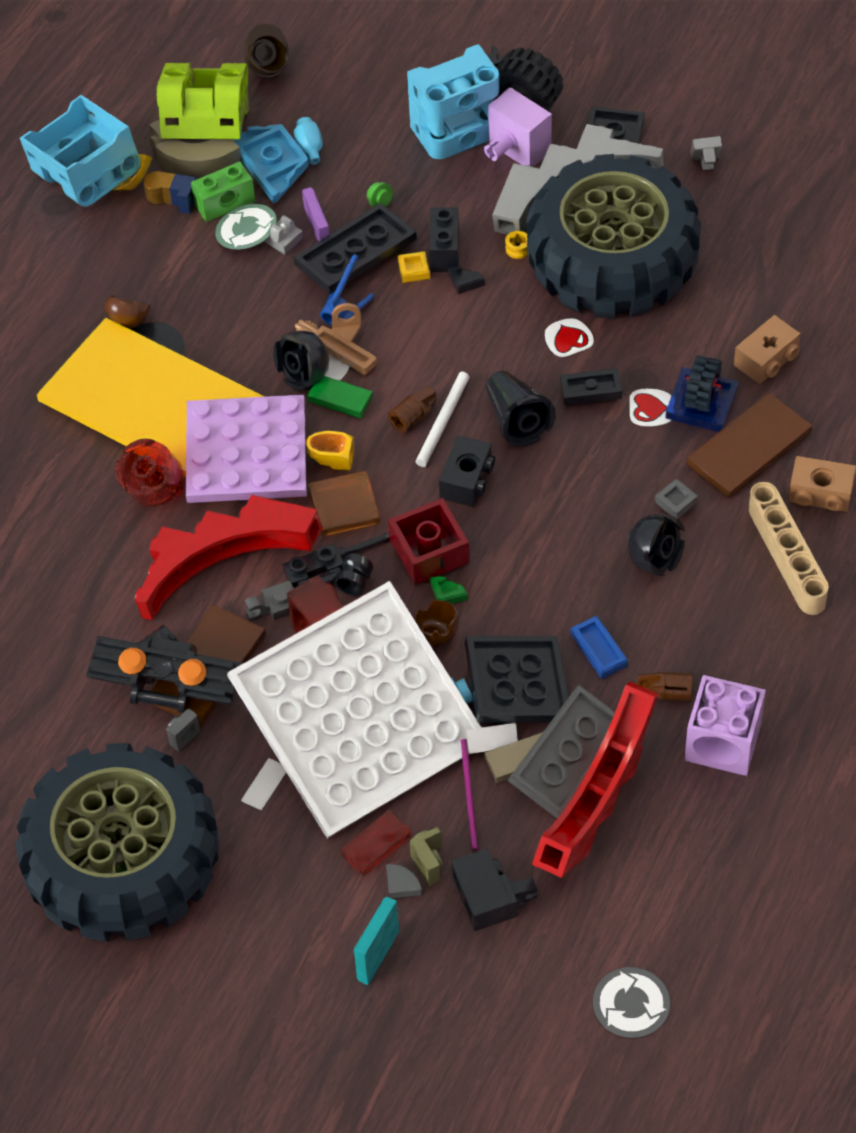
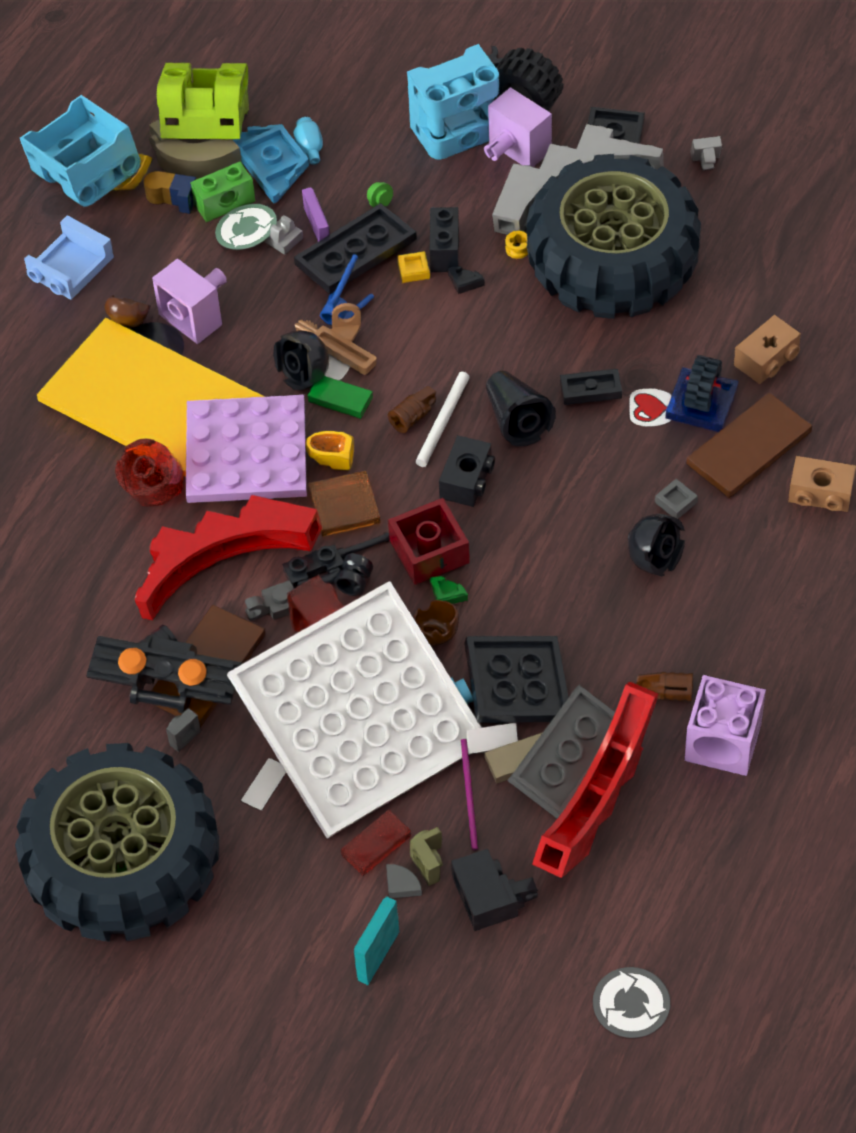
(71, 259): none -> light blue panel
(189, 299): none -> lavender brick
(266, 50): dark brown piece -> none
(568, 337): sticker -> none
(599, 647): blue tile -> none
(791, 559): tan beam -> none

